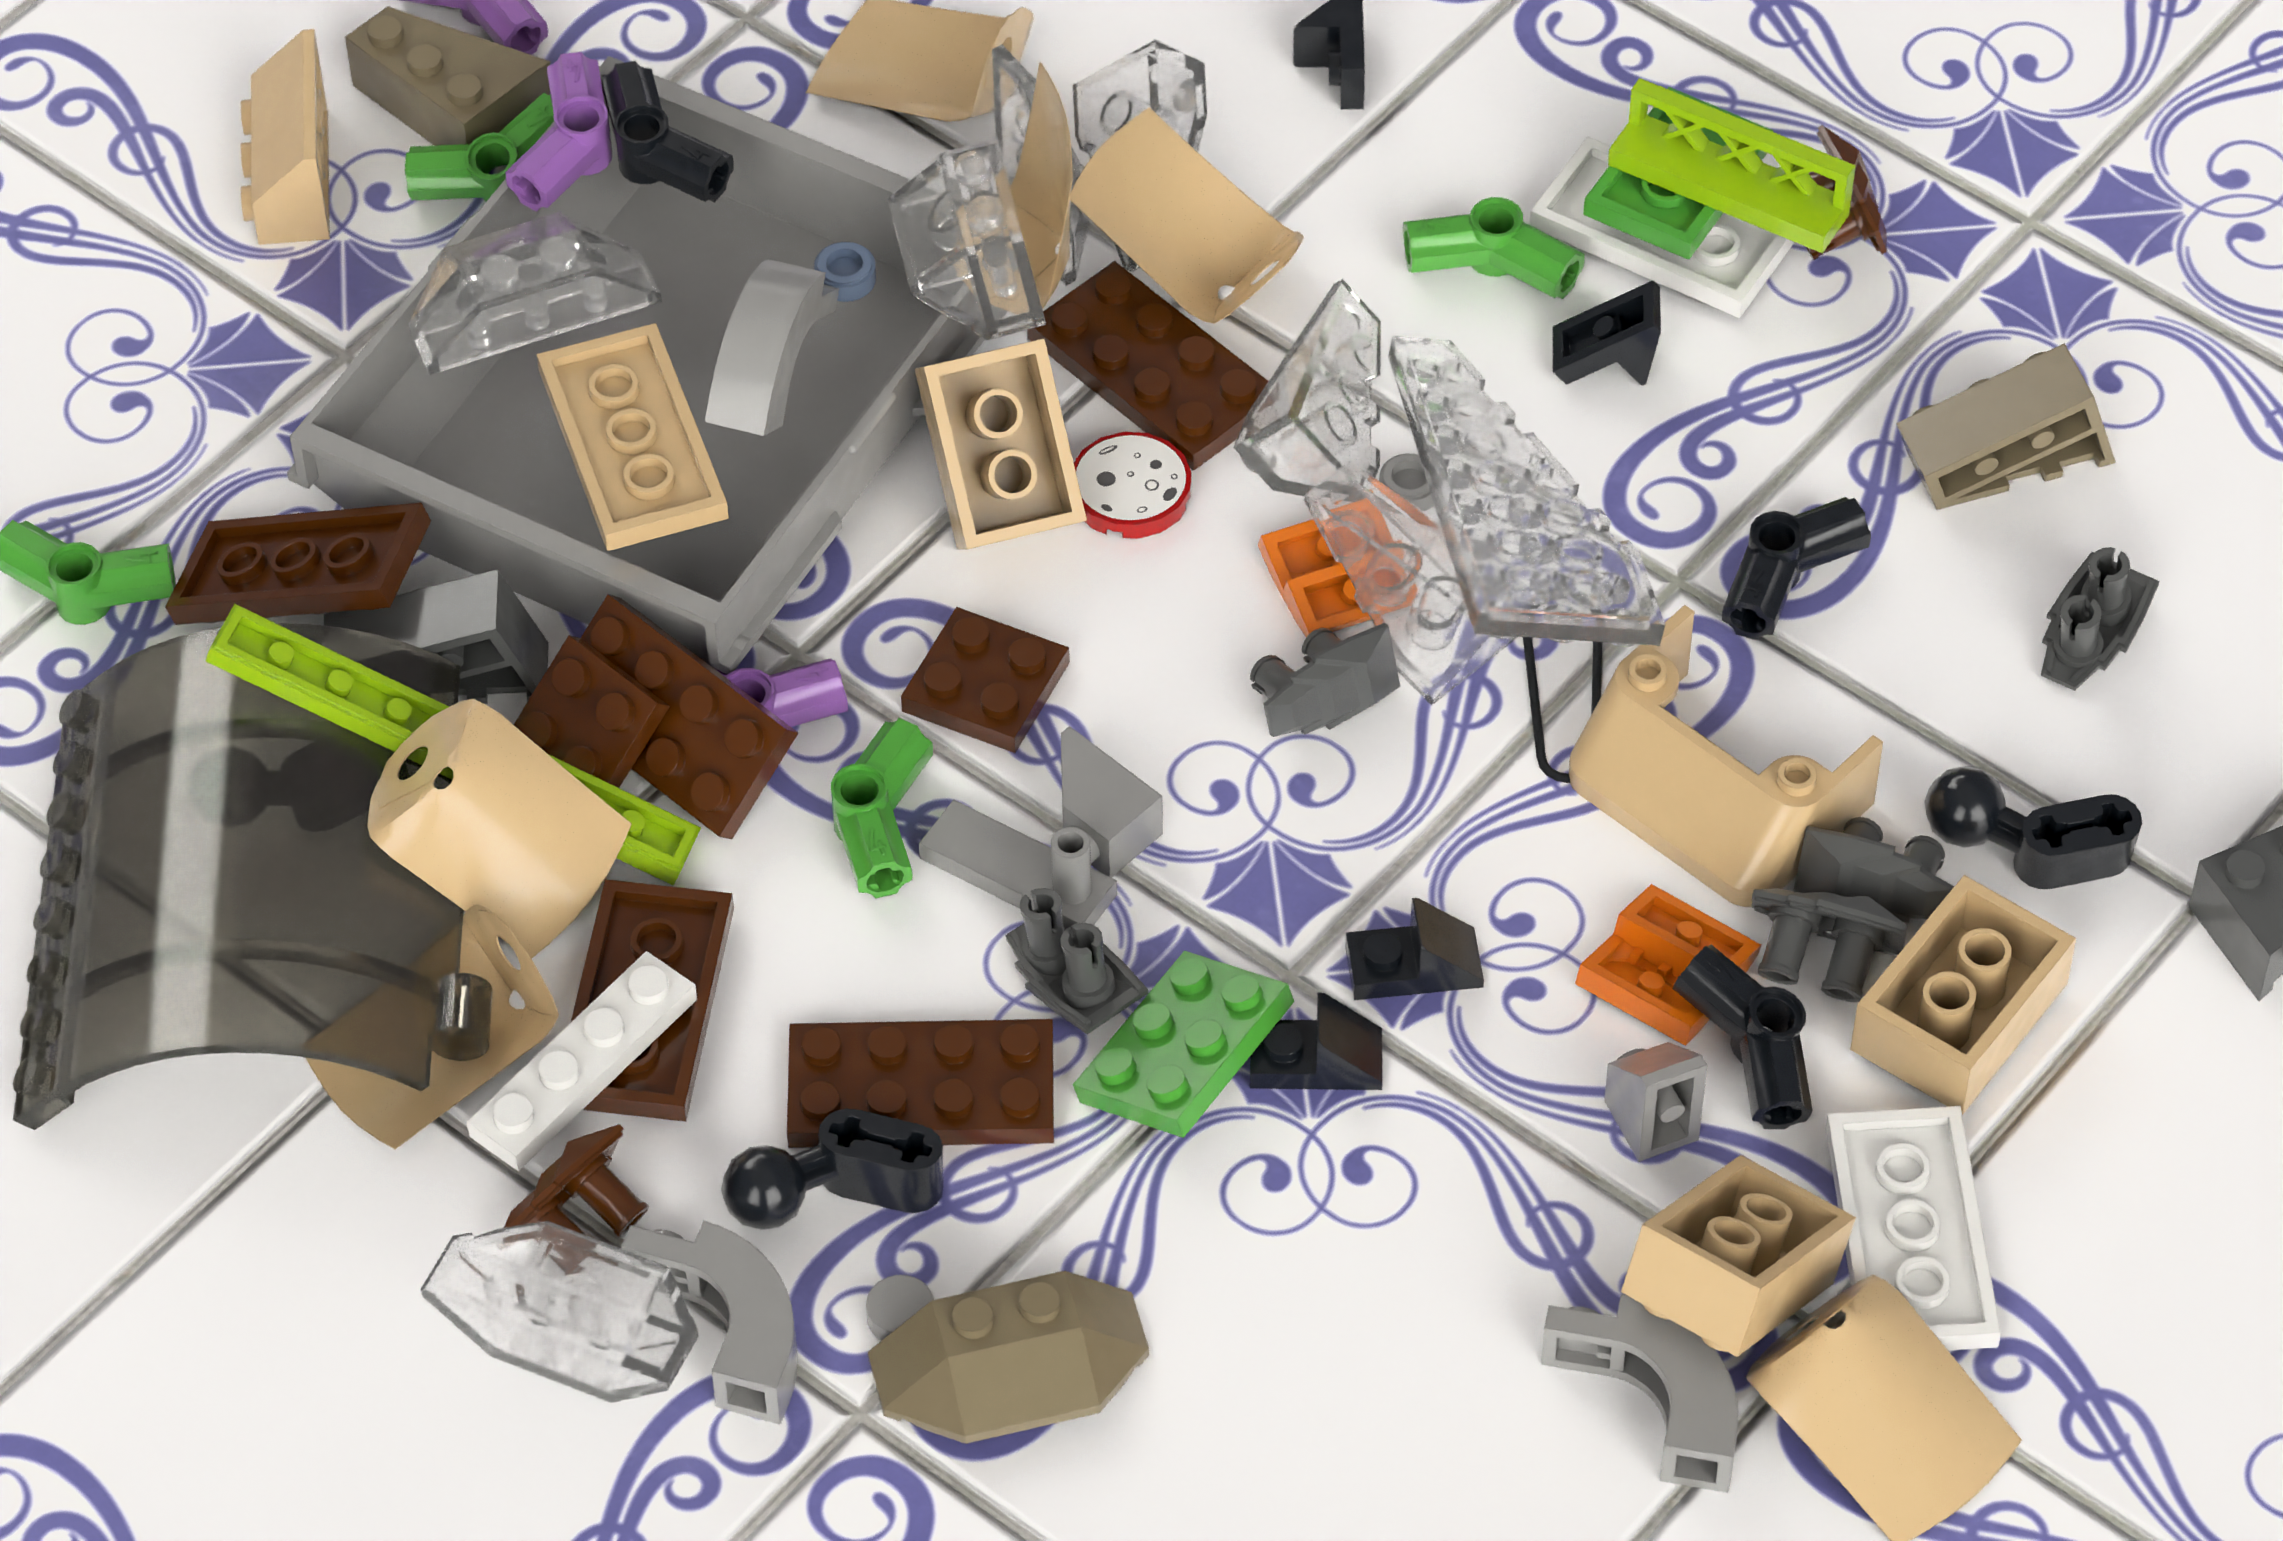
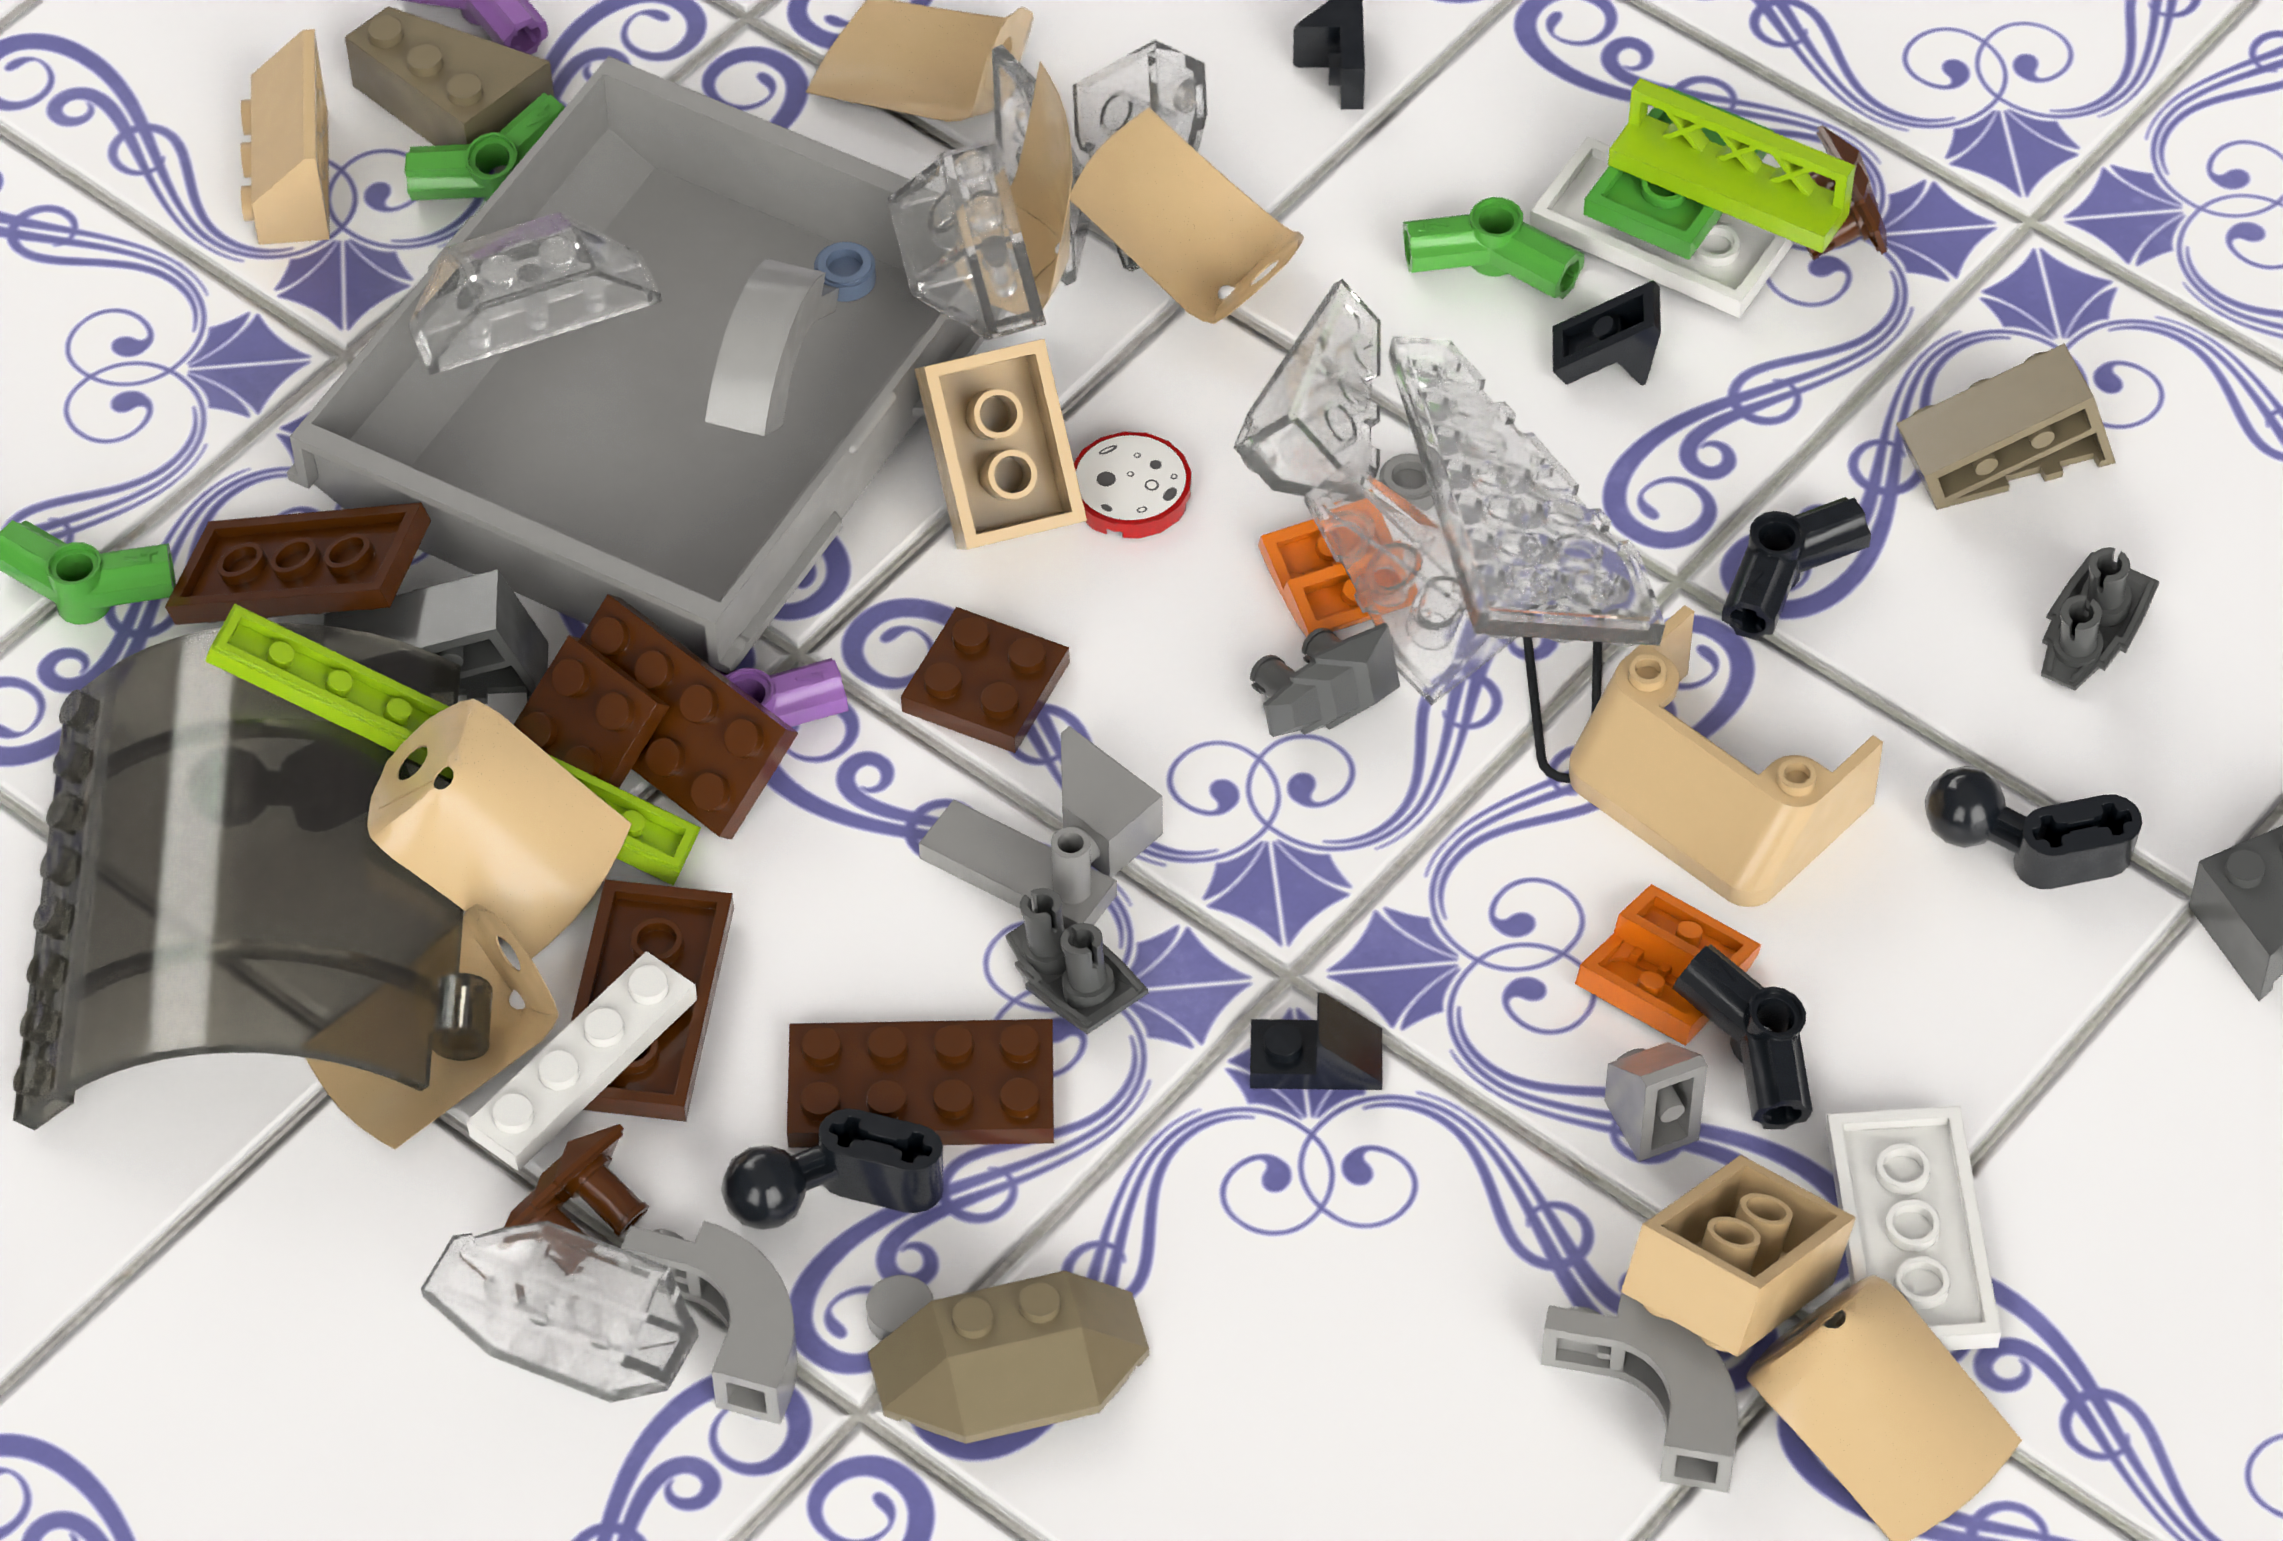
(576, 142): medium lavender piece -> none
(632, 437): tan plate -> none
(650, 147): black piece -> none
(865, 802): bright green piece -> none
(1151, 363): reddish brown plate -> none
(1183, 1043): bright green plate -> none
(1421, 958): black slope -> none
(1854, 922): dark grey connector -> none
(1861, 865): dark grey connector -> none
(1962, 994): tan brick -> none

